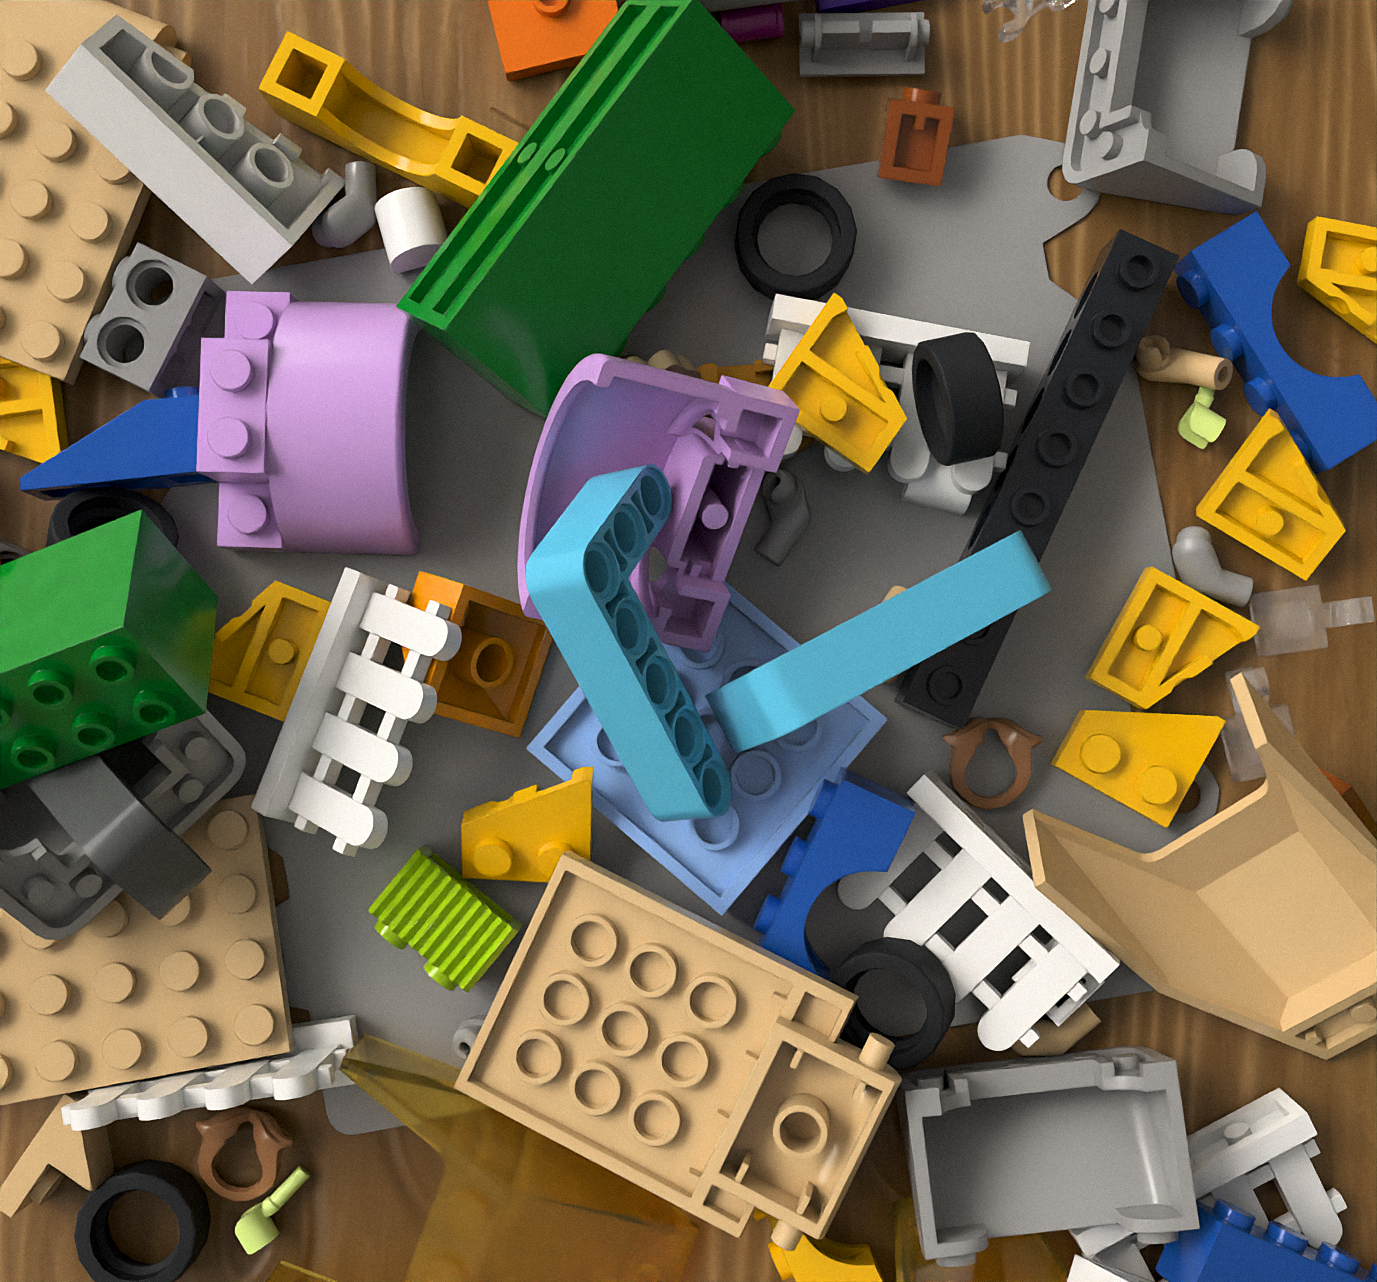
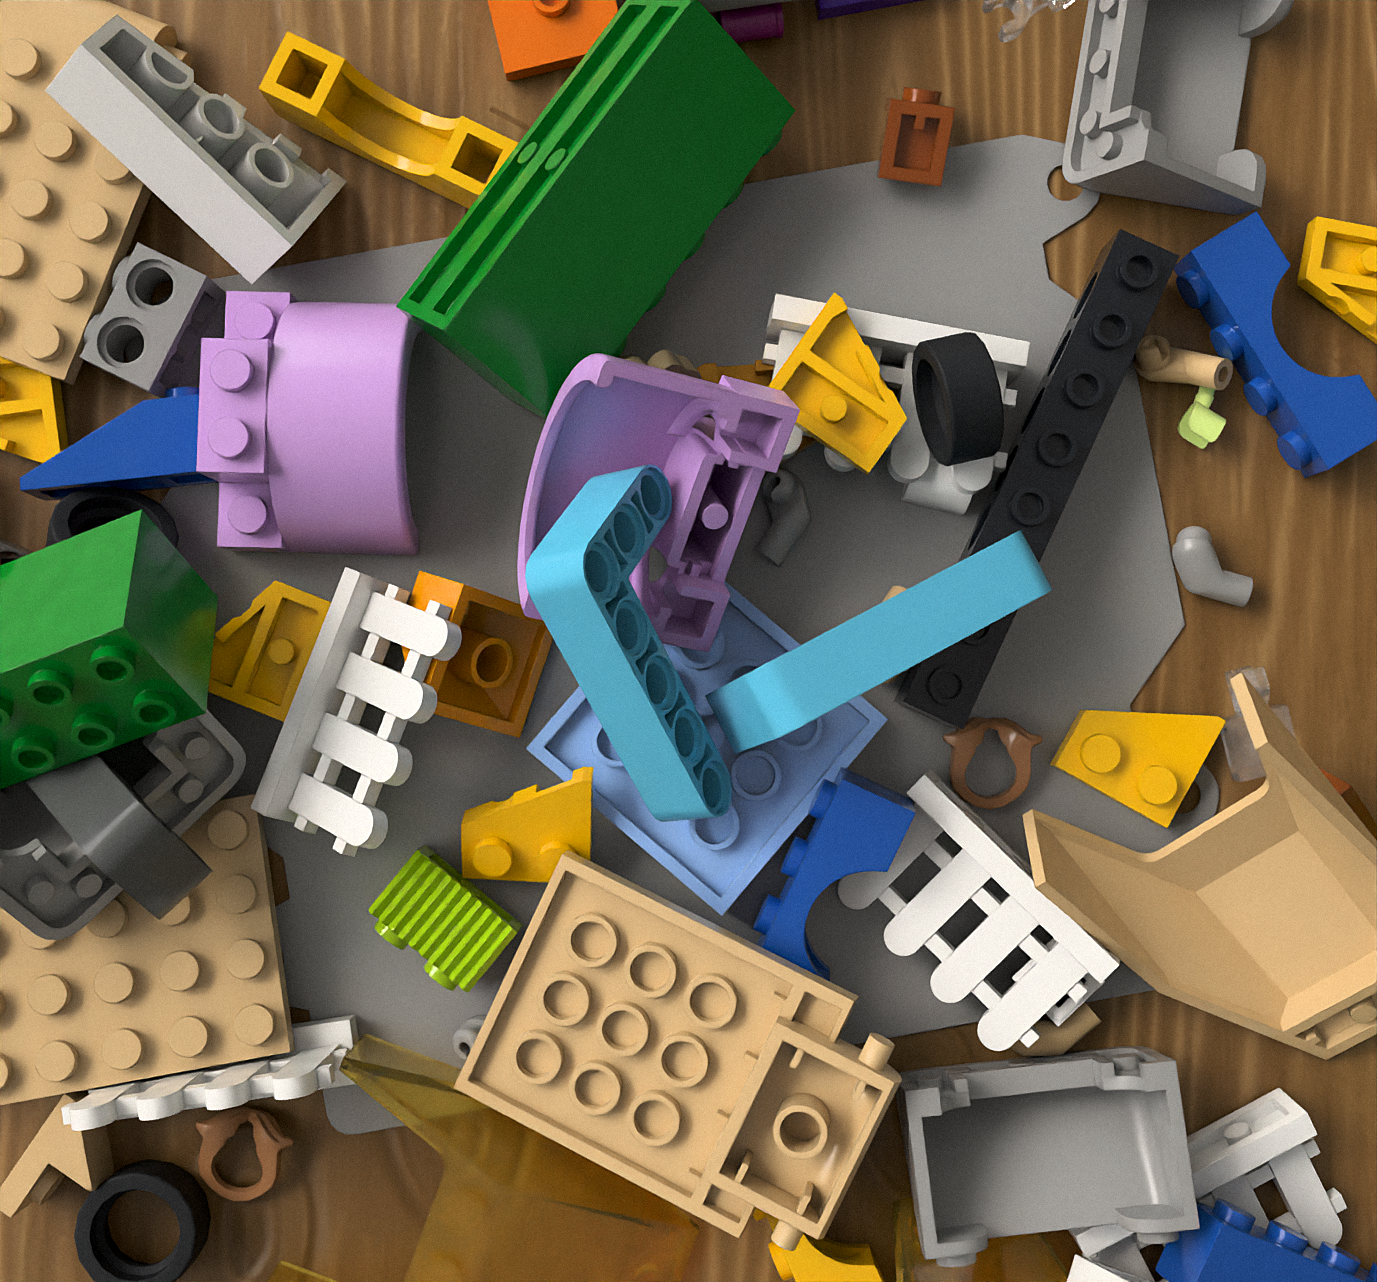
(255, 1226): yellowish green hand -> none
(352, 214): light grey arm -> none
(410, 227): white brick -> none
(804, 191): black tyre -> none
(862, 44): light grey hinge -> none
(927, 976): black tyre -> none
(1164, 639): yellow wing -> none
(1274, 501): yellow wing -> none
(1298, 619): clear plate -> none

